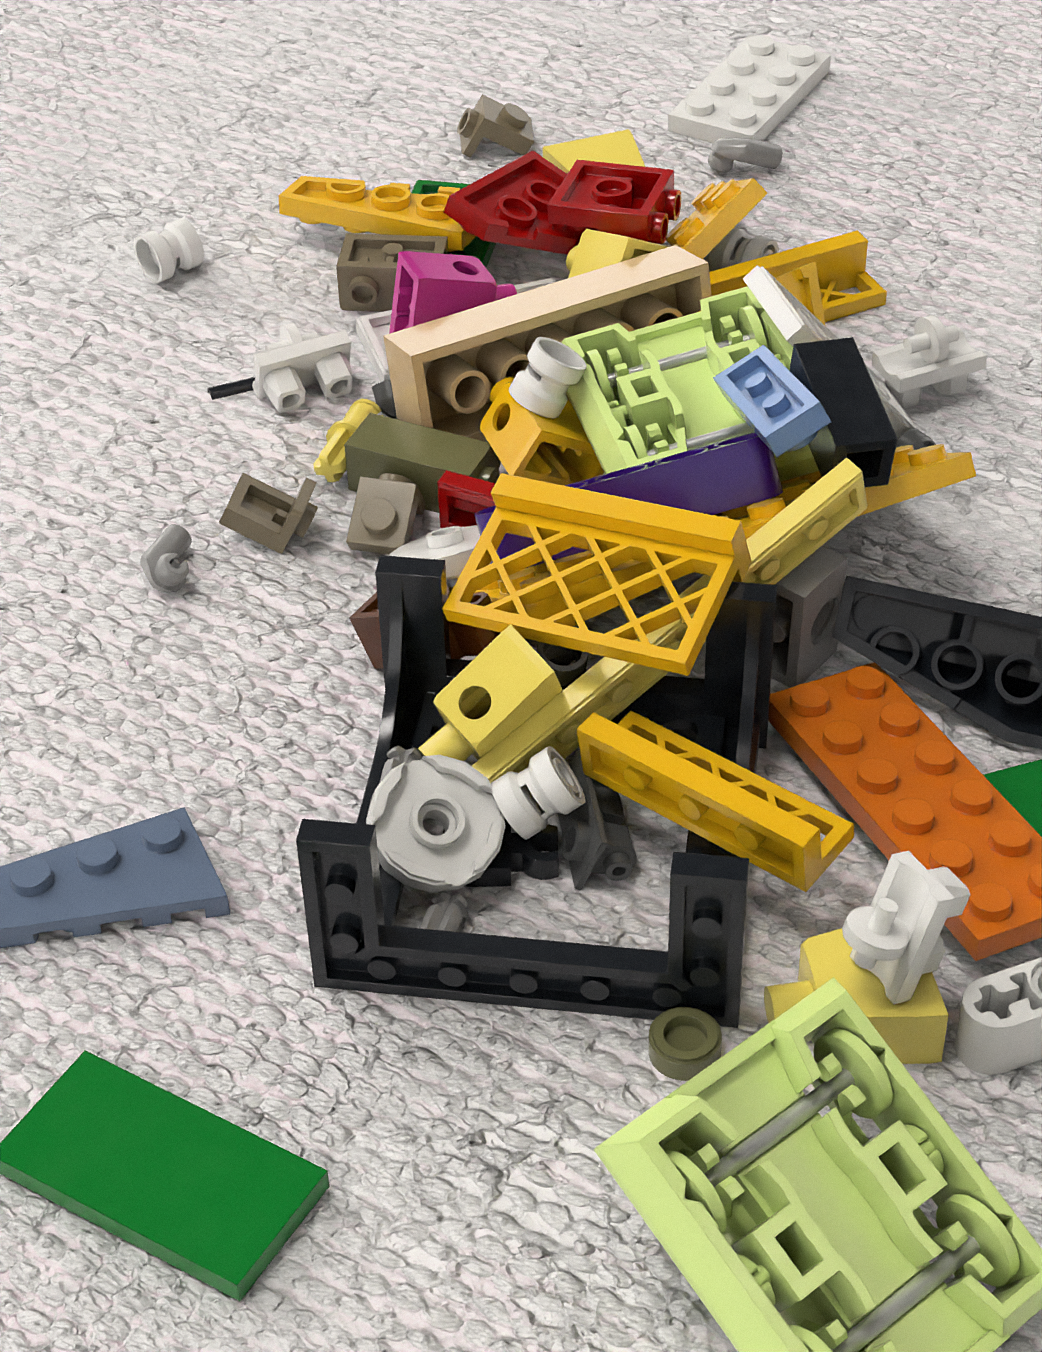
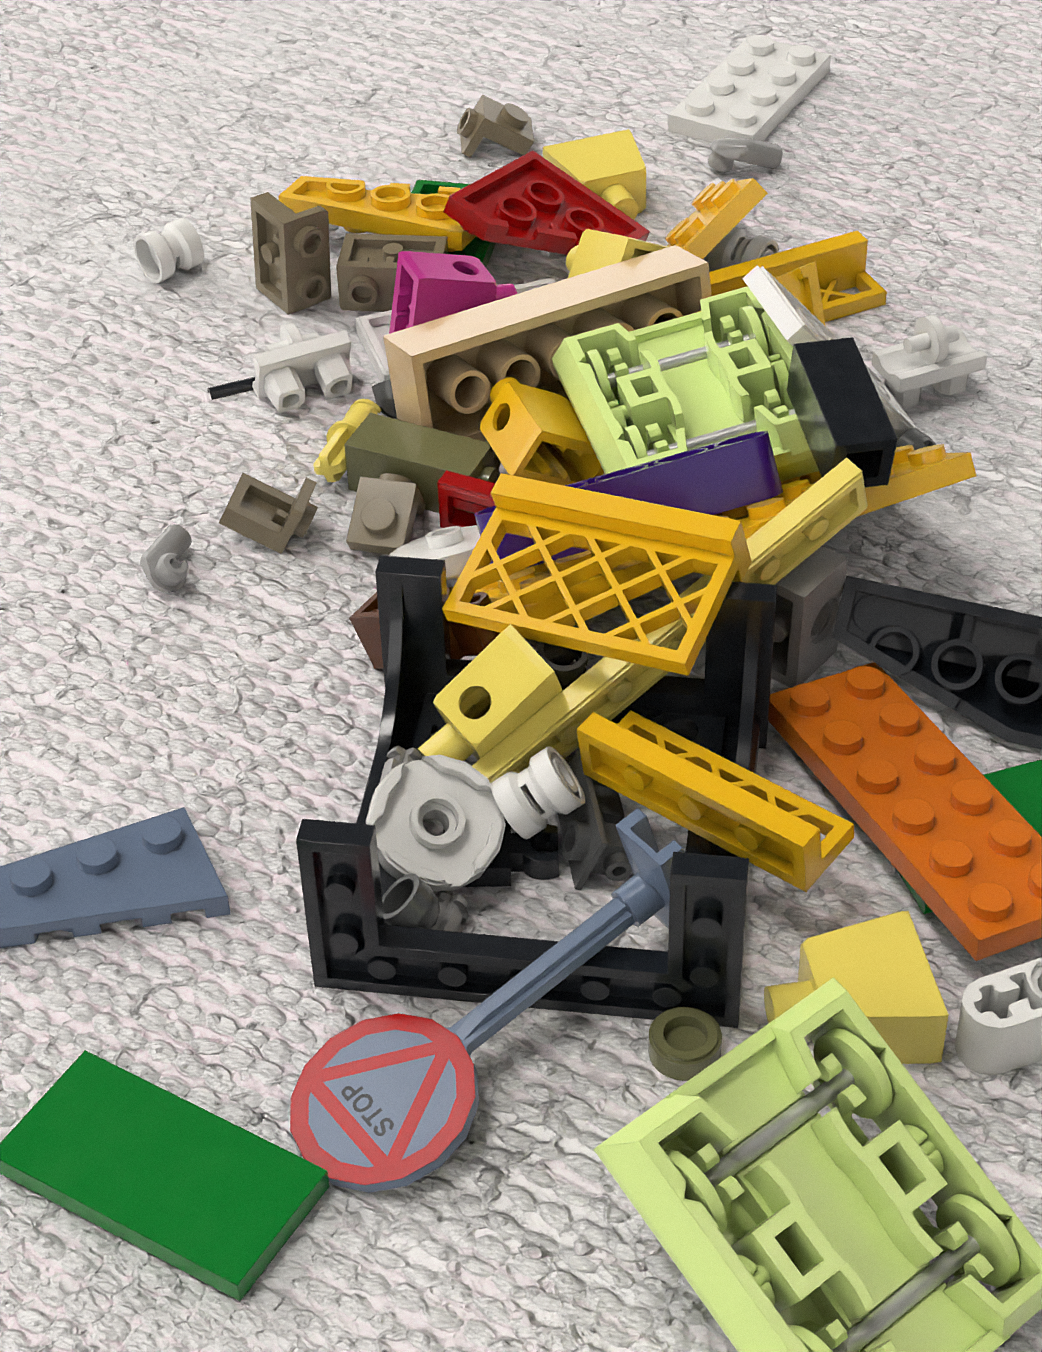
(290, 253): none -> dark tan bracket
(402, 1088): none -> sand blue piece
(410, 903): none -> dark grey hinge
(547, 377): white wheel -> none
(617, 200): red plate -> none
(772, 401): medium blue plate -> none
(903, 924): white hips -> none

